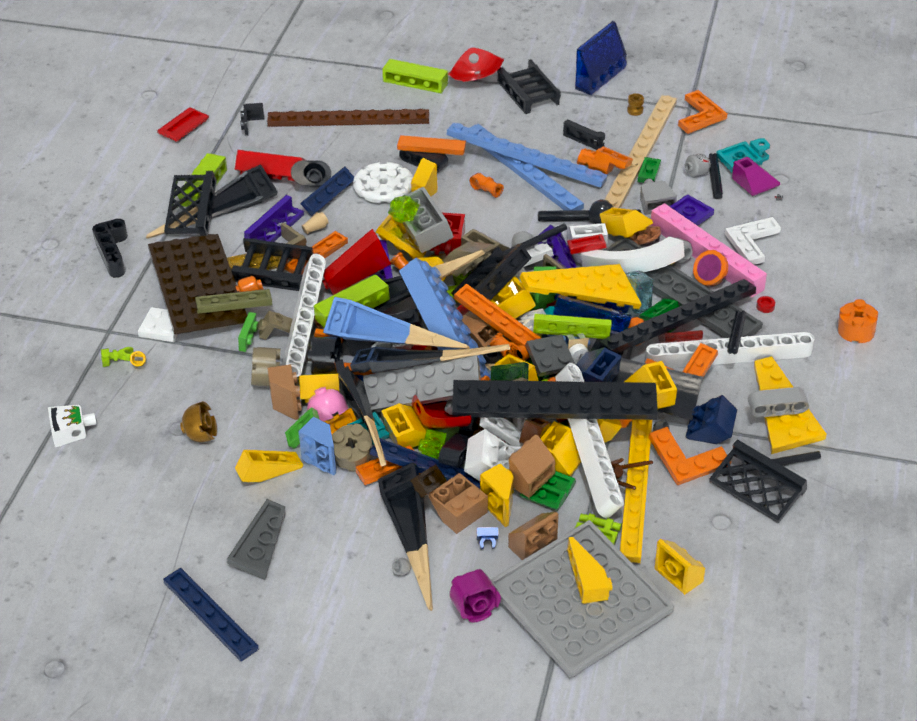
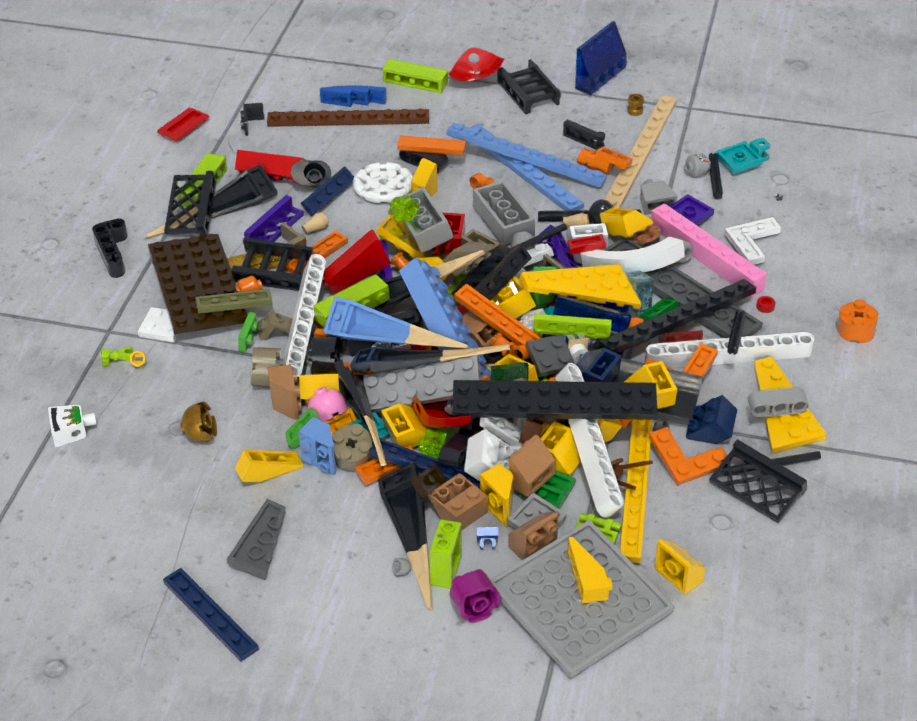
(353, 95): none -> blue slope
(445, 553): none -> lime window
(503, 211): none -> light grey brick
(531, 508): none -> light grey plate
(577, 219): none -> tan cone
(649, 169): green plate -> none
(708, 113): orange plate -> none
(710, 268): tile -> none
(753, 176): magenta slope -> none

